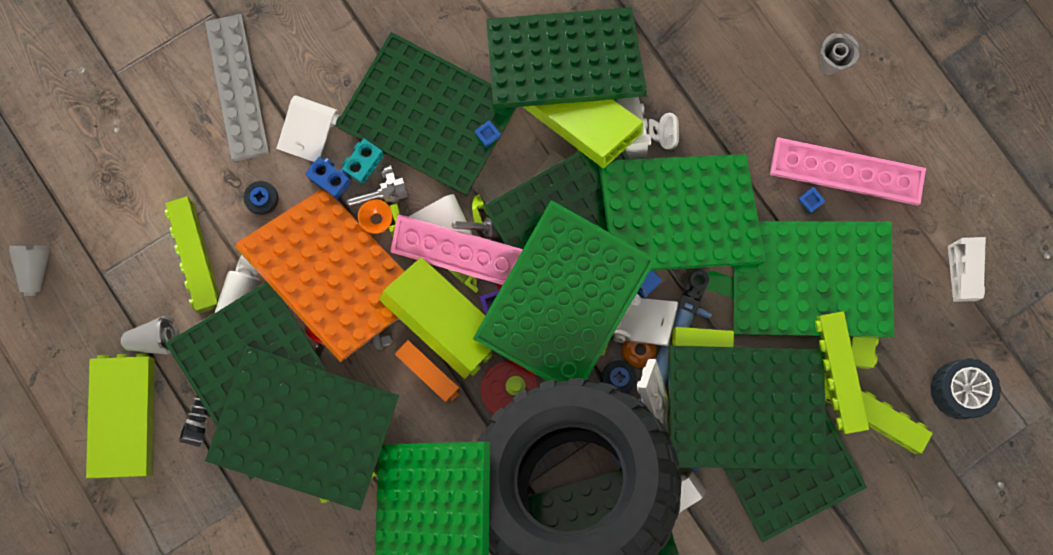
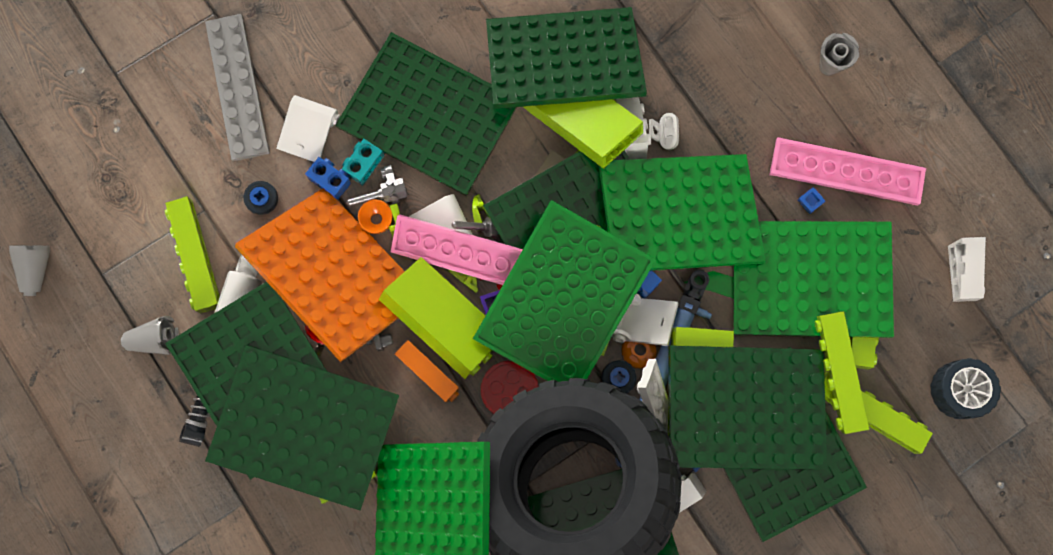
(120, 416): lime brick -> none
(487, 133): blue plate -> none
(515, 385): lime plate -> none

